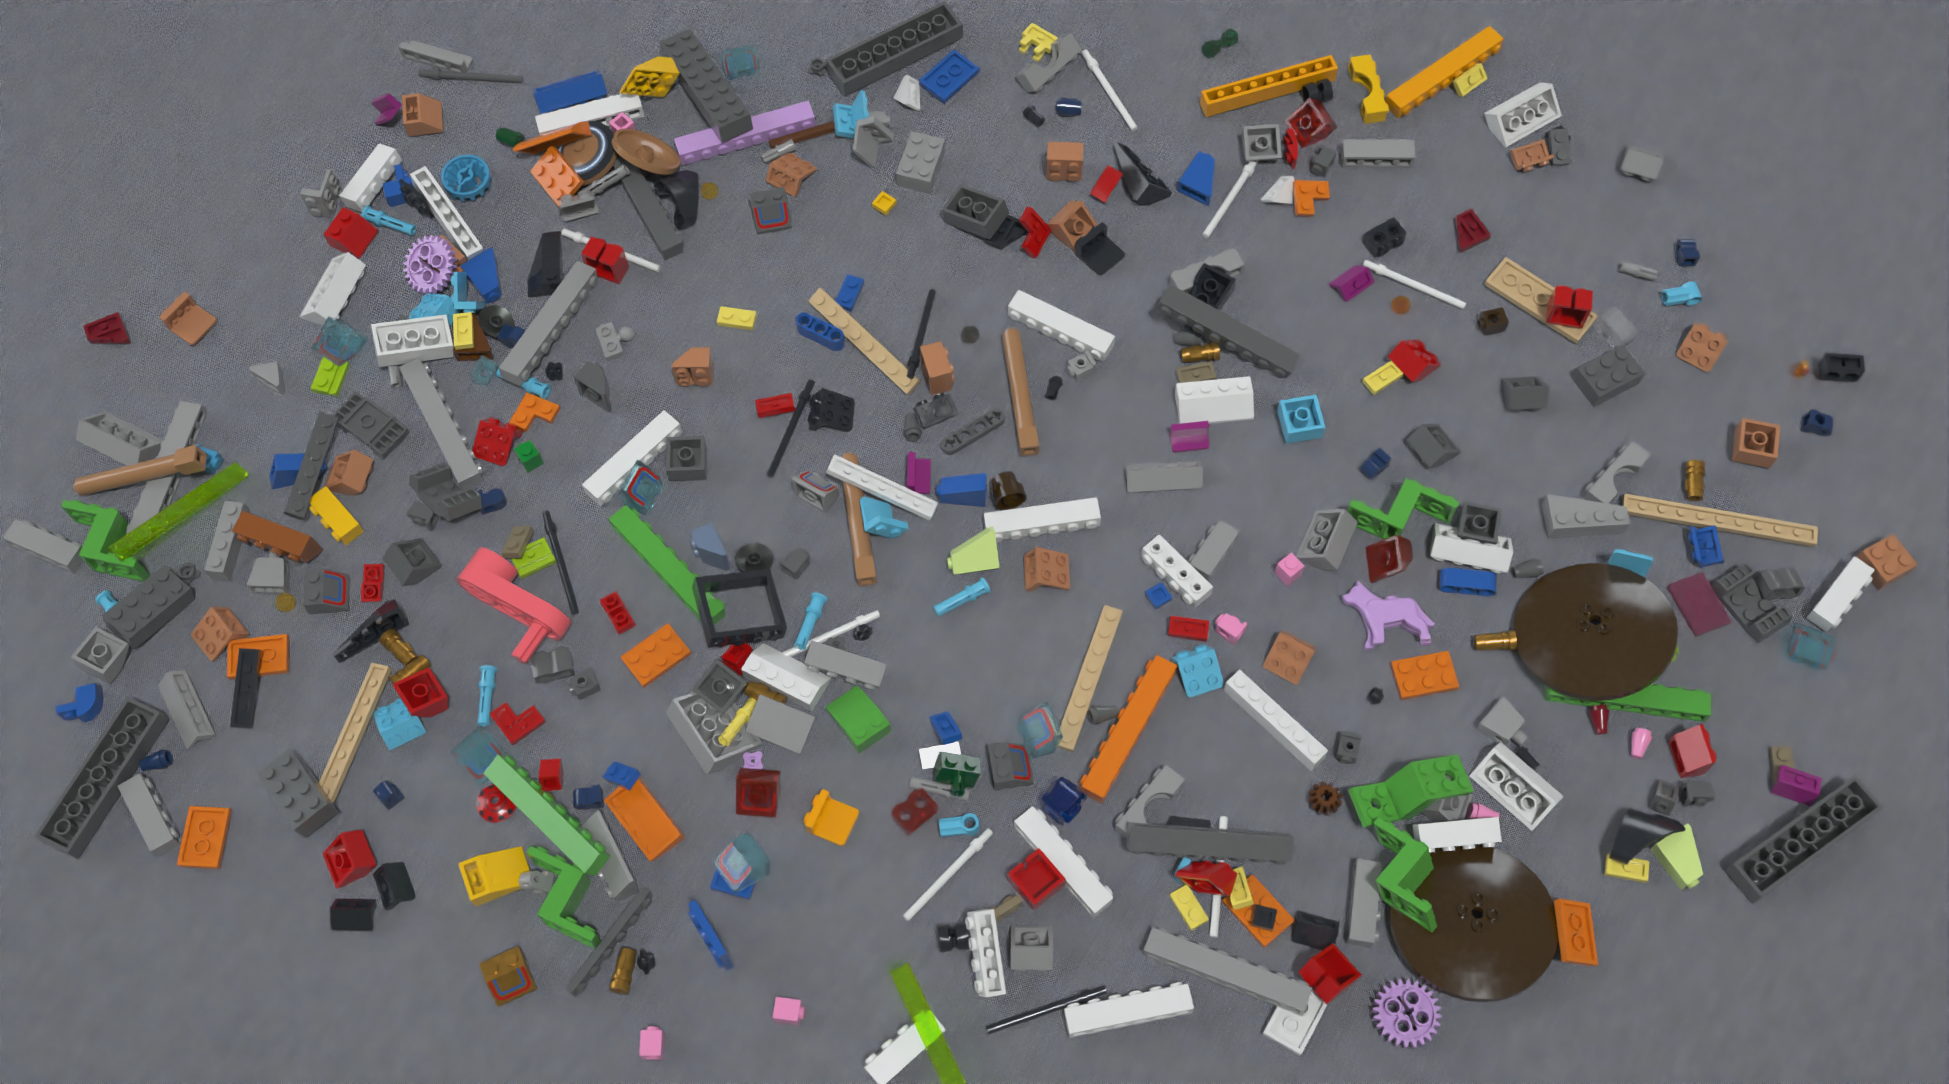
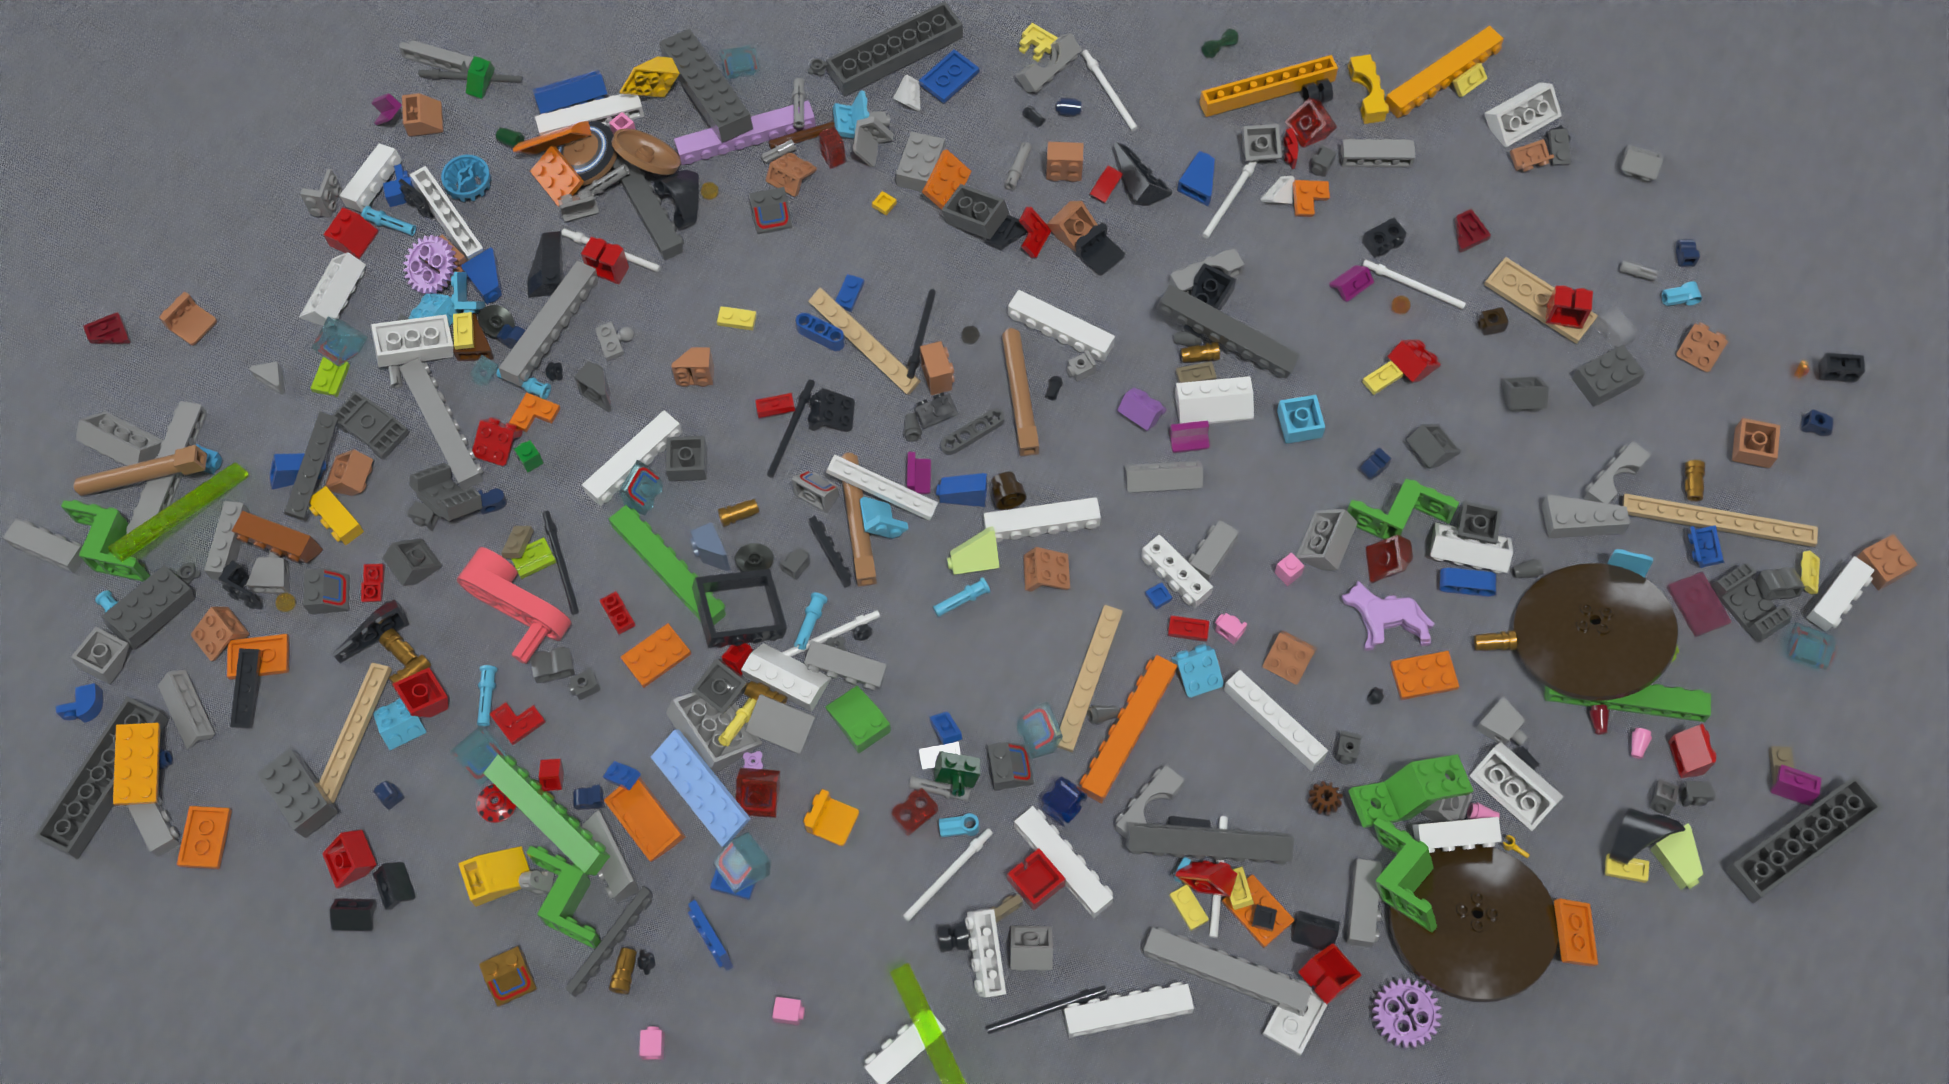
(136, 764): none -> light orange plate
(234, 580): none -> black bracket
(479, 77): none -> green slope
(700, 788): none -> light blue plate
(737, 512): none -> pearl gold axle
(798, 117): none -> light grey pin
(827, 546): none -> black plate
(832, 147): none -> clear red brick
(945, 178): none -> orange plate
(1015, 171): none -> light grey pin
(1141, 408): none -> medium lavender brick
(1513, 846): none -> yellow hand
(1810, 572): none -> light yellow plate

